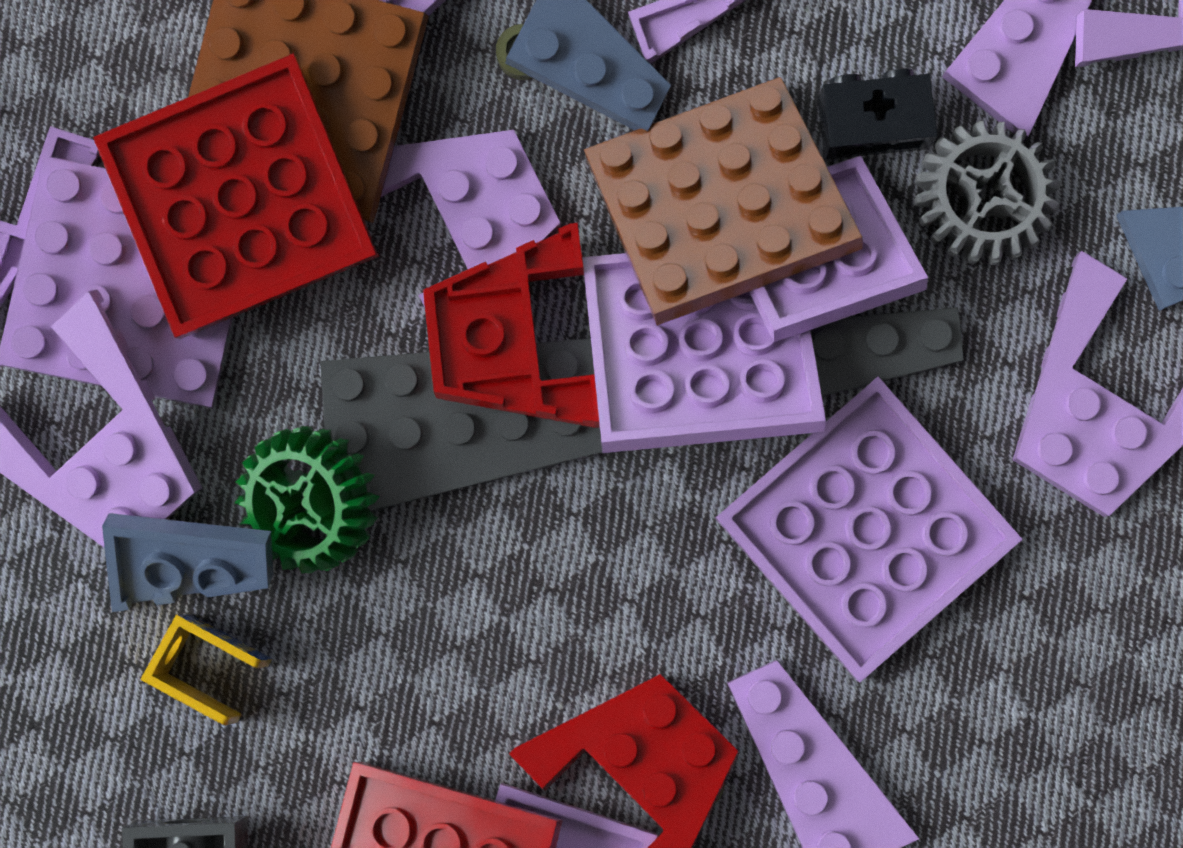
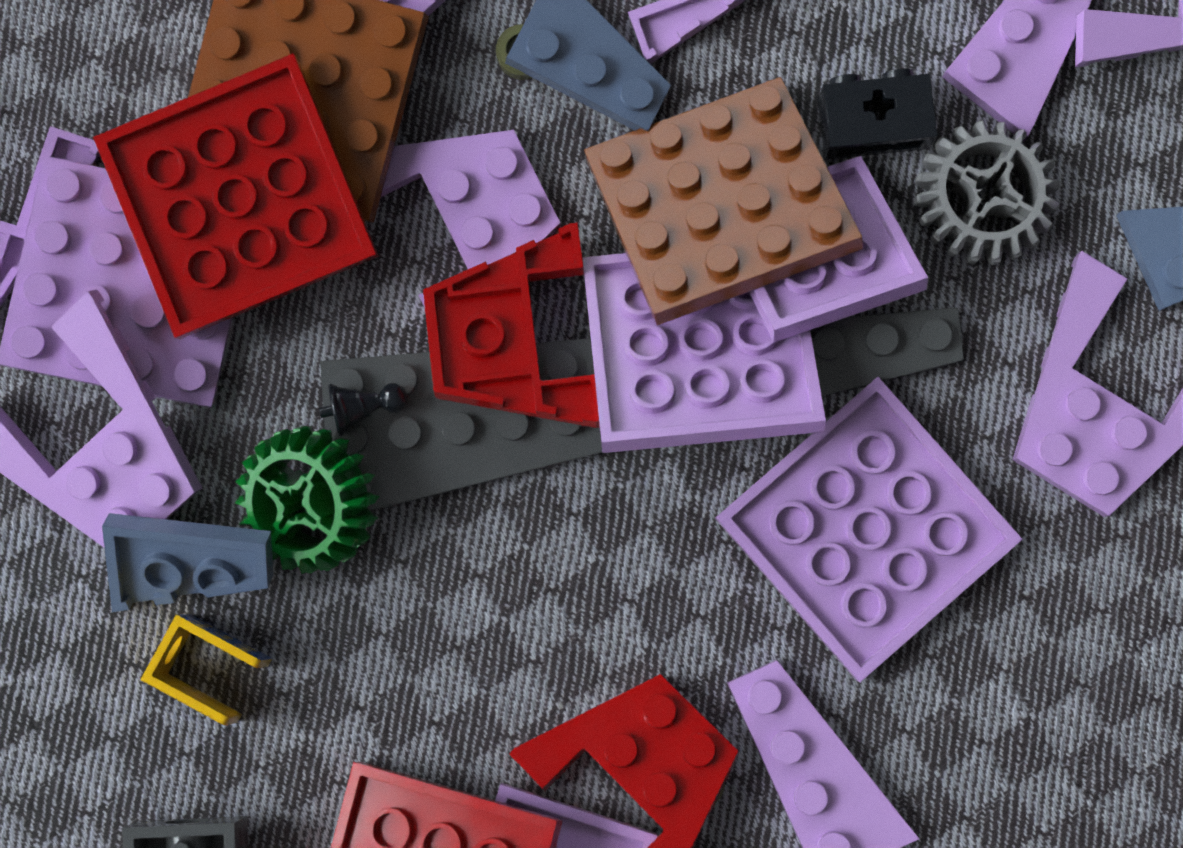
(353, 406): none -> black piece

